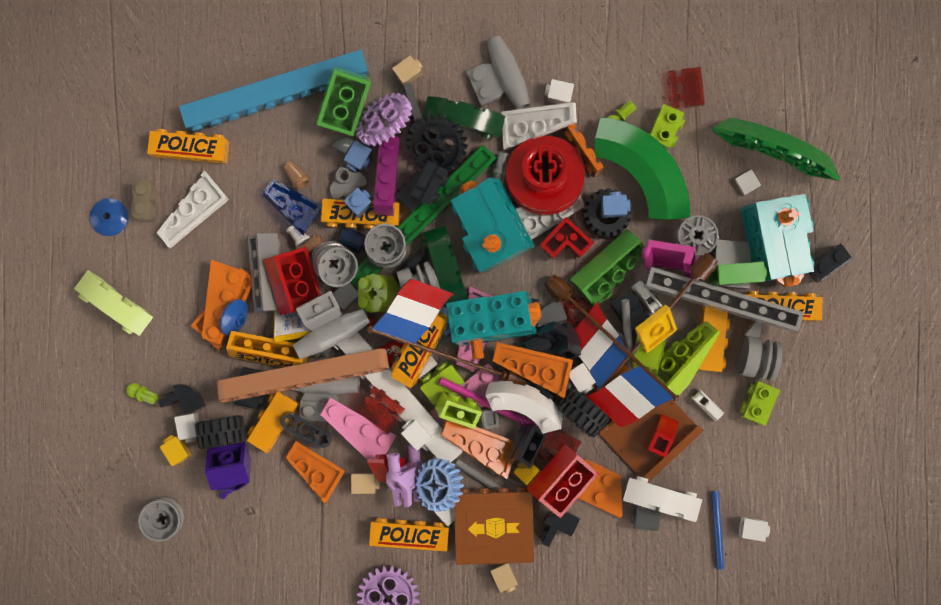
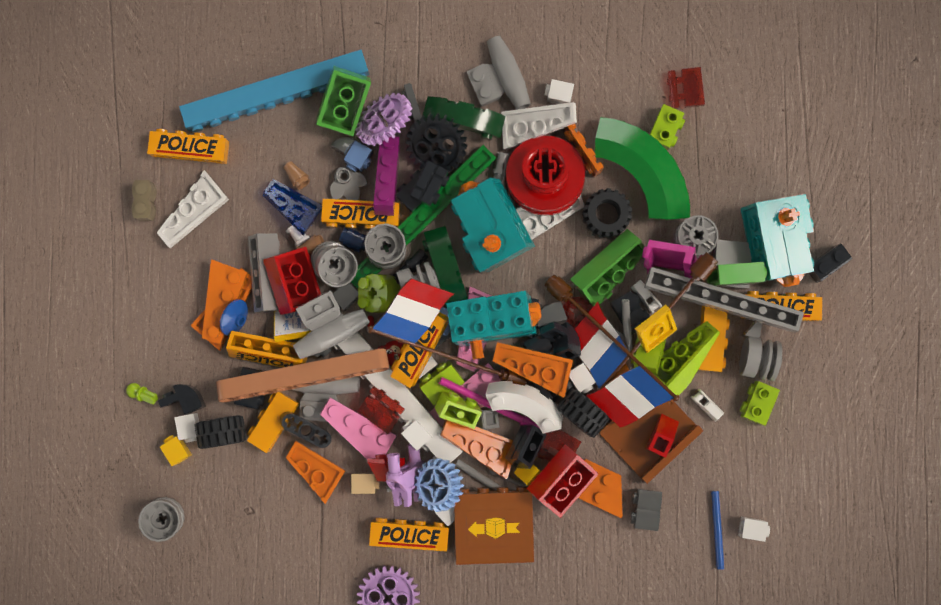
(108, 300): yellowish green brick -> none
(117, 220): blue dish -> none
(228, 468): dark purple piece -> none
(359, 202): medium blue brick -> none
(408, 70): tan brick -> none
(504, 577): tan brick -> none
(565, 524): black brick -> none
(566, 235): red brick -> none
(615, 205): medium blue brick -> none
(624, 111): lime axle -> none
(668, 501): white brick -> none
(747, 182): white tile -> none
(778, 146): green brick -> none

